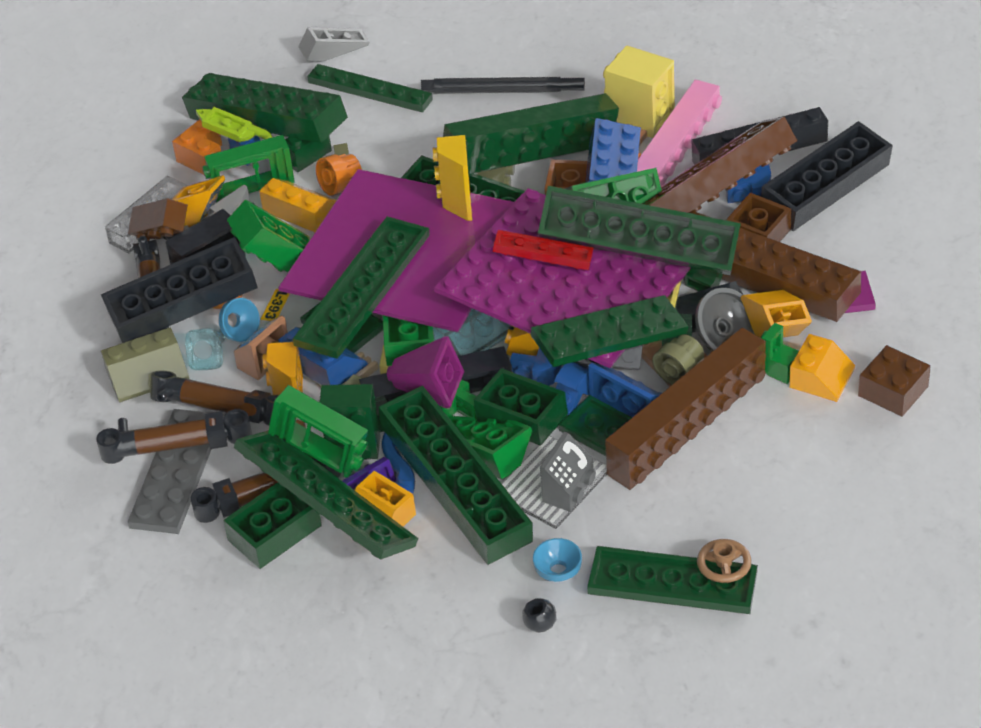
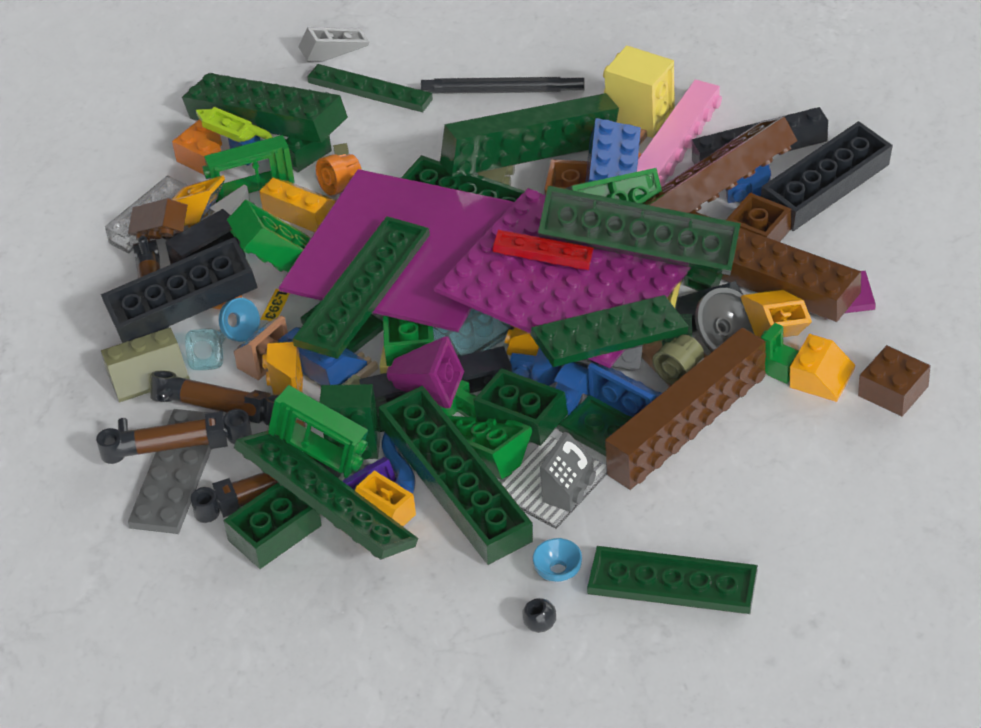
(453, 175): yellow slope -> none
(723, 554): medium nougat piece -> none

